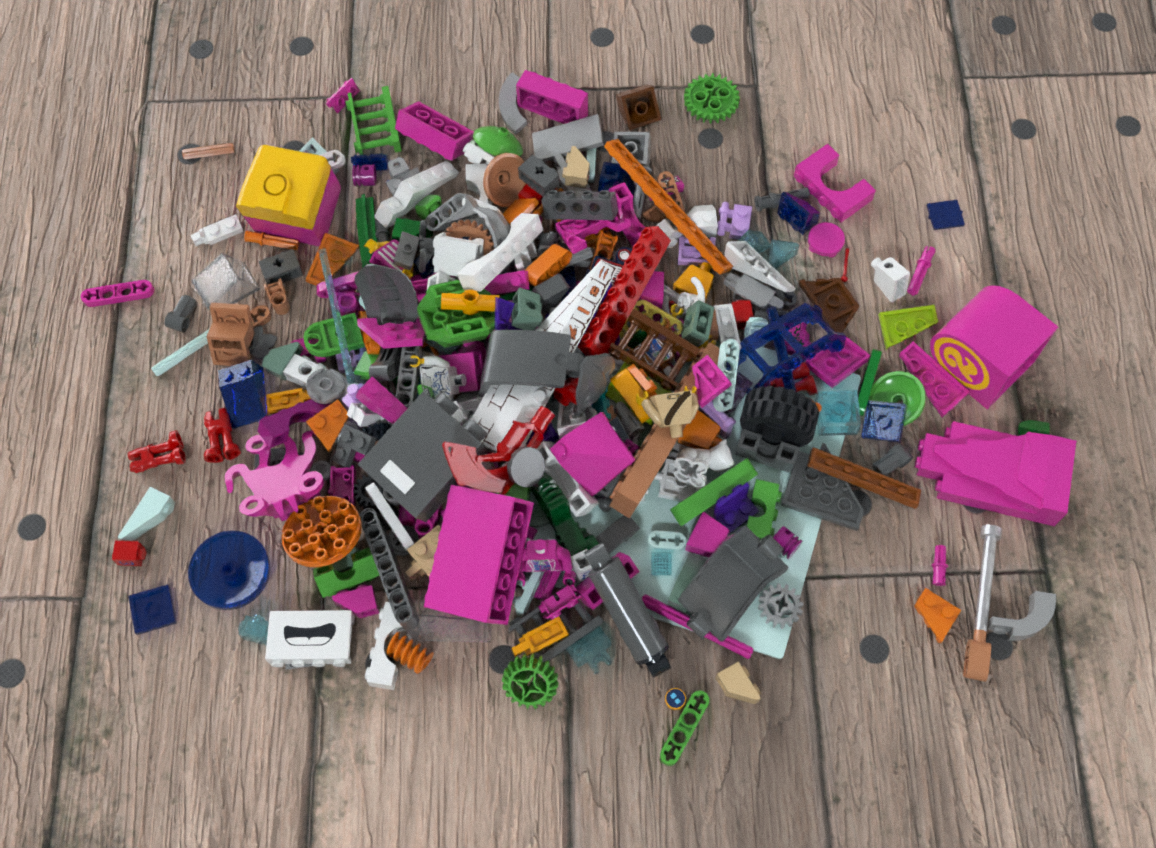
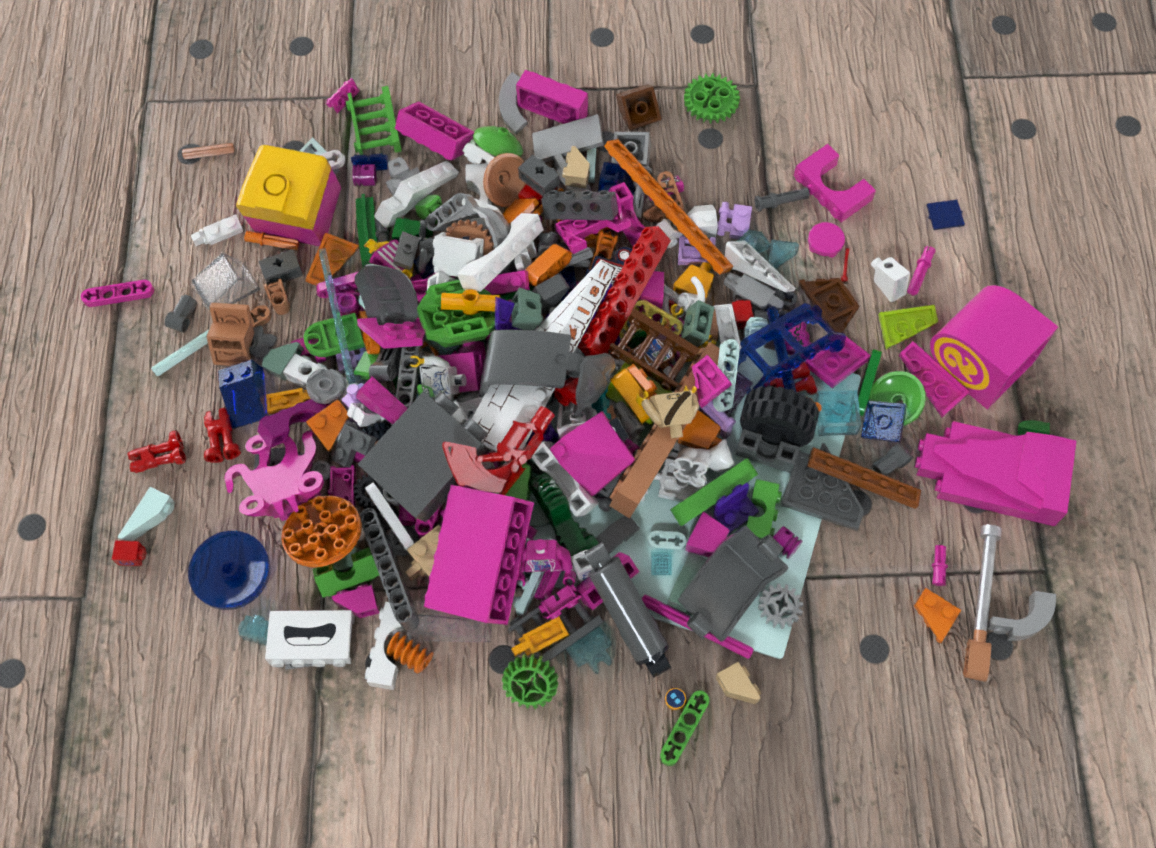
(152, 609): clear blue tile -> none
(397, 476): white sticker -> none
(526, 466): tile -> none
(797, 213): clear blue slope -> none

